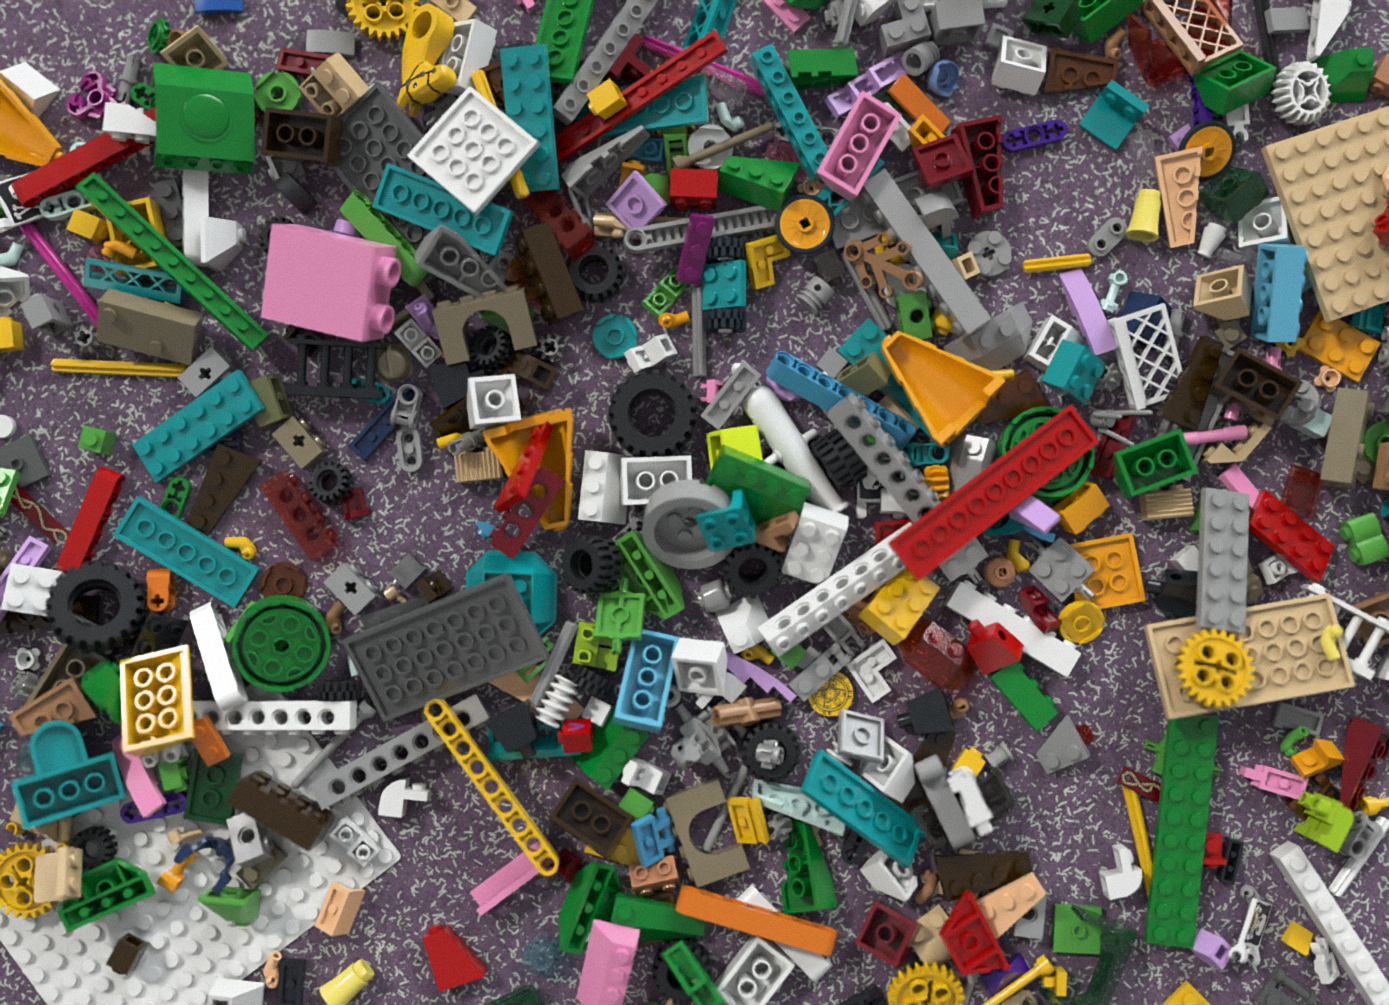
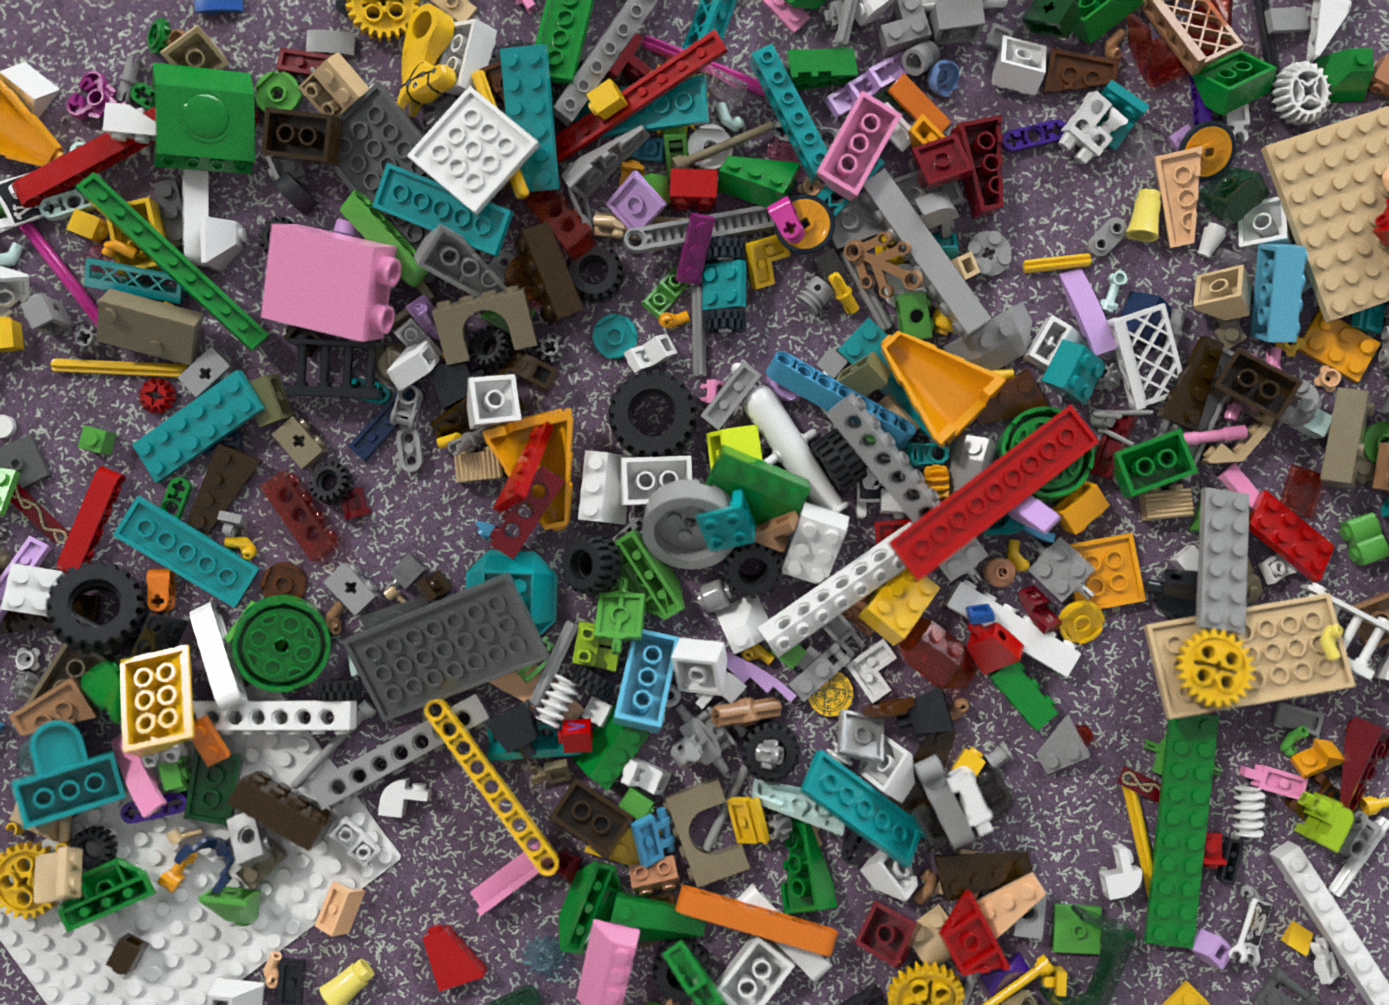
(161, 405): none -> red gear
(231, 522): none -> light grey tile
(413, 364): none -> white slope
(554, 772): none -> dark tan plate
(786, 217): none -> dark pink piece
(843, 293): none -> yellow axle
(888, 707): none -> reddish brown wing
(980, 614): none -> blue tile
(1083, 129): none -> white hips
(1249, 812): none -> white piece

